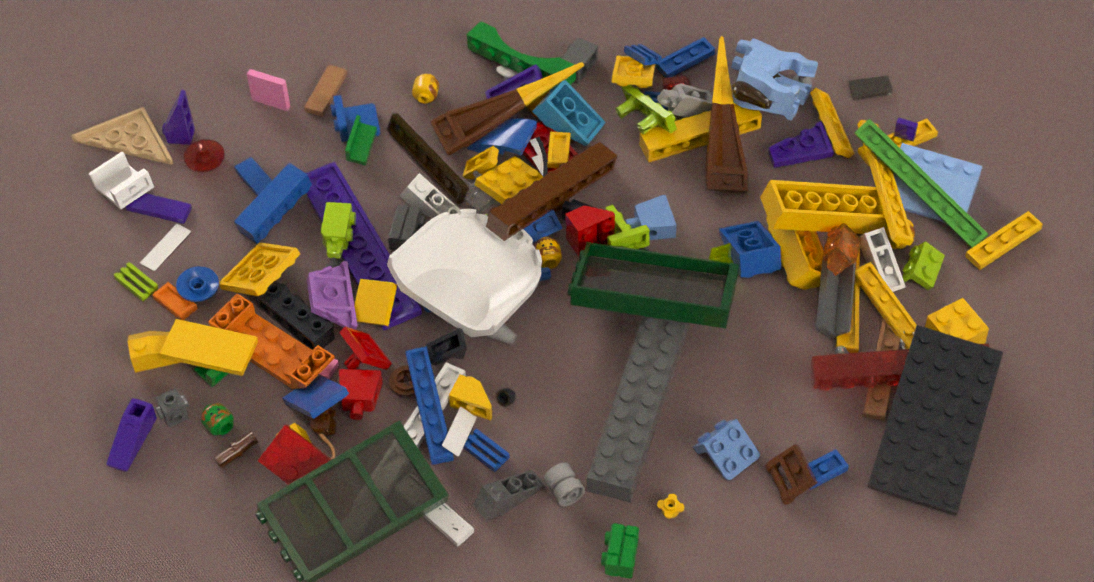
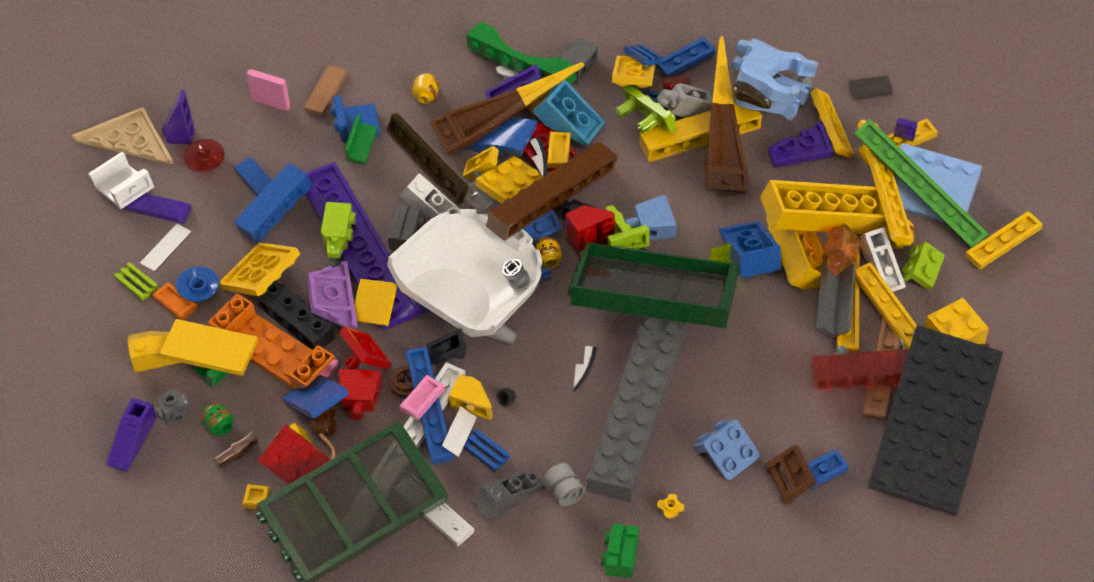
(254, 495): none -> yellow tile
(422, 397): none -> bright pink tile
(515, 273): none -> flat silver wheel
(582, 370): none -> sticker

